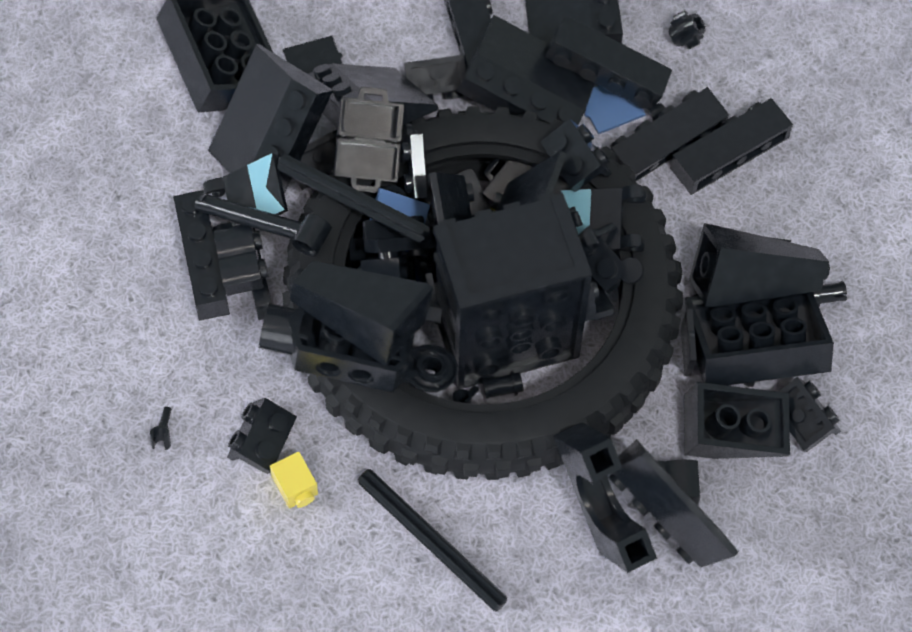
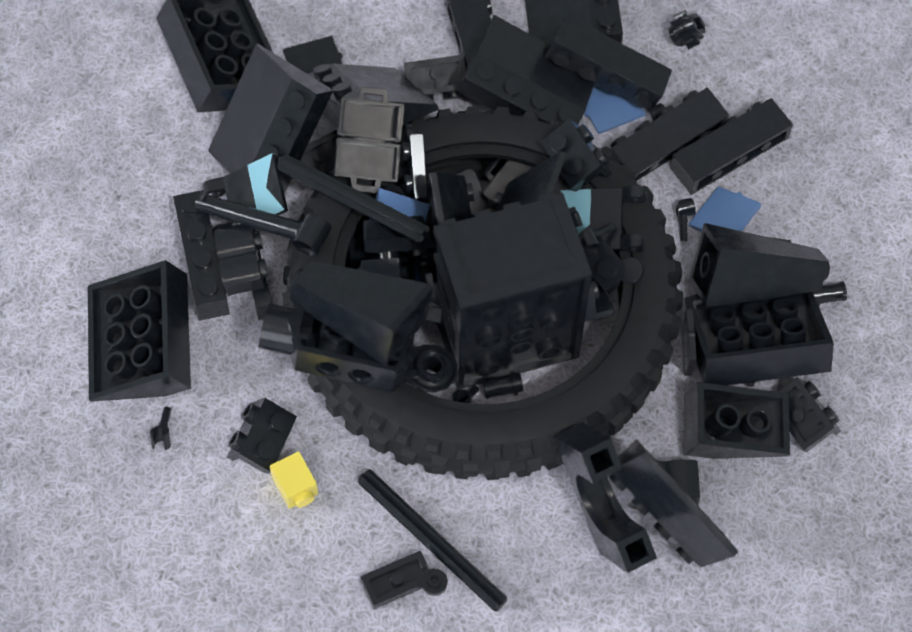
(139, 334): none -> black slope
(402, 579): none -> black hinge
(684, 209): none -> black hand
(726, 210): none -> medium blue piece

